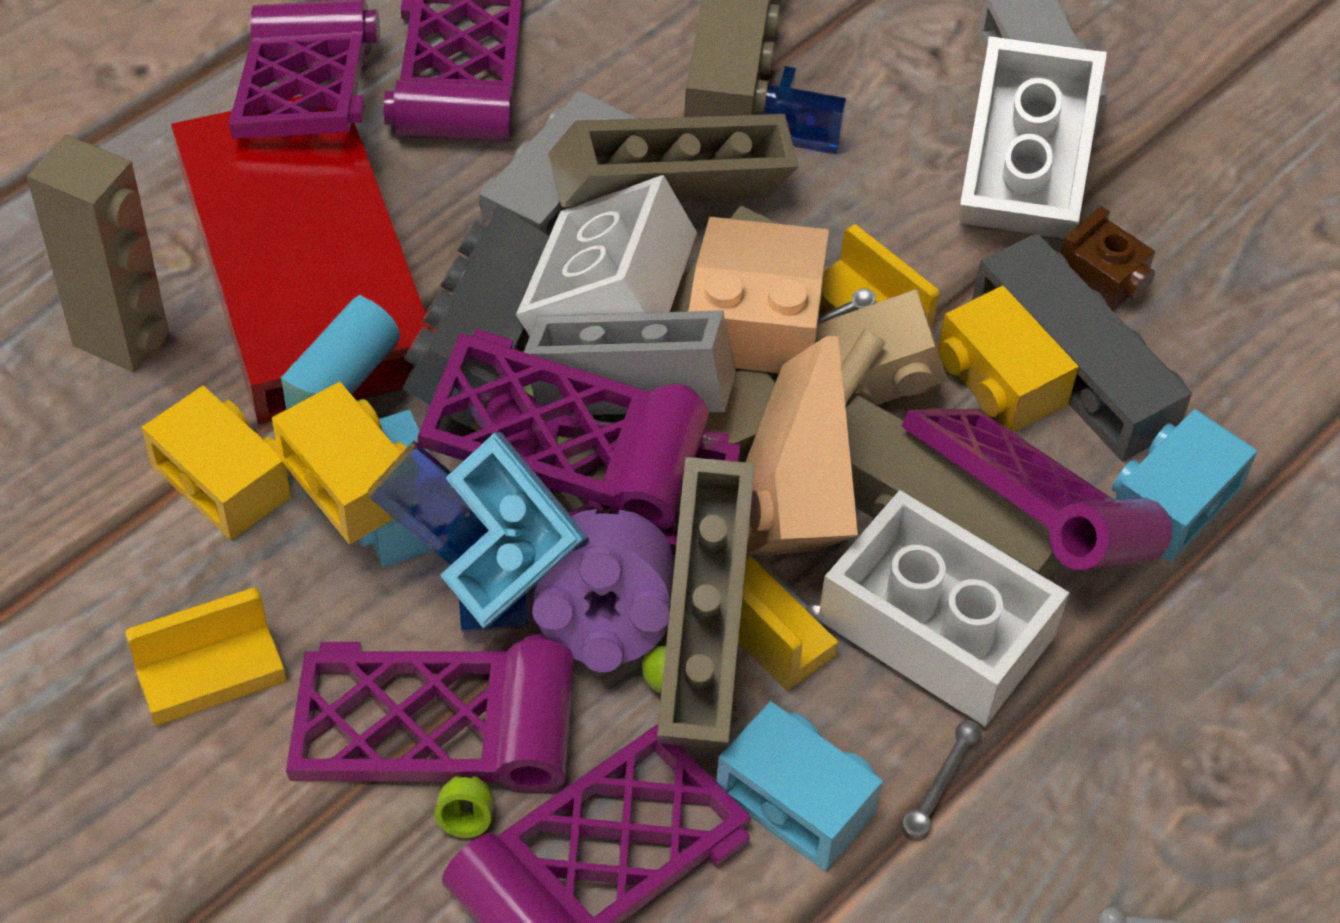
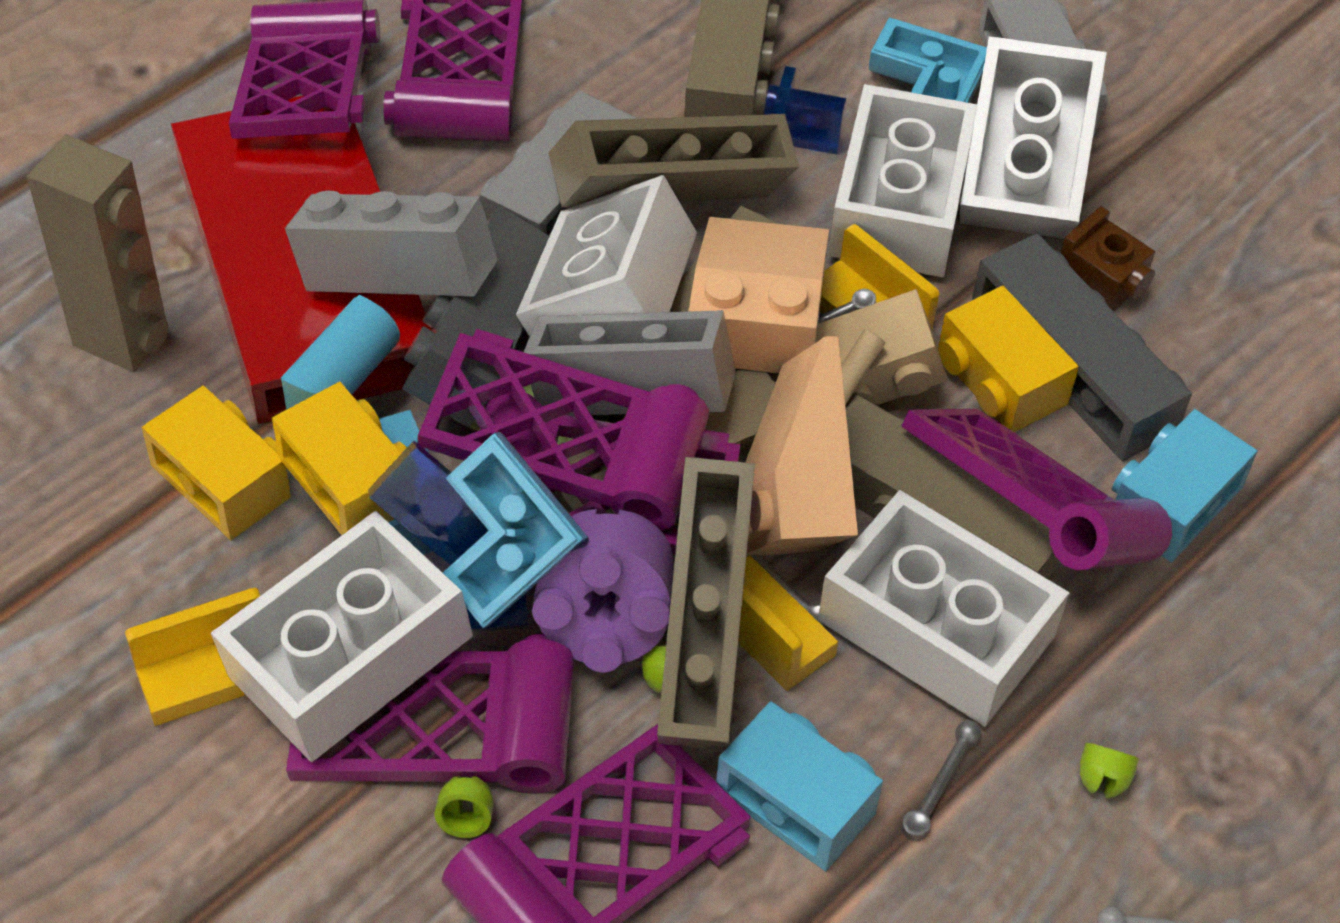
(343, 635): none -> white brick
(392, 243): none -> light grey brick
(905, 175): none -> white brick
(928, 60): none -> medium azure brick
(1102, 762): none -> lime hinge

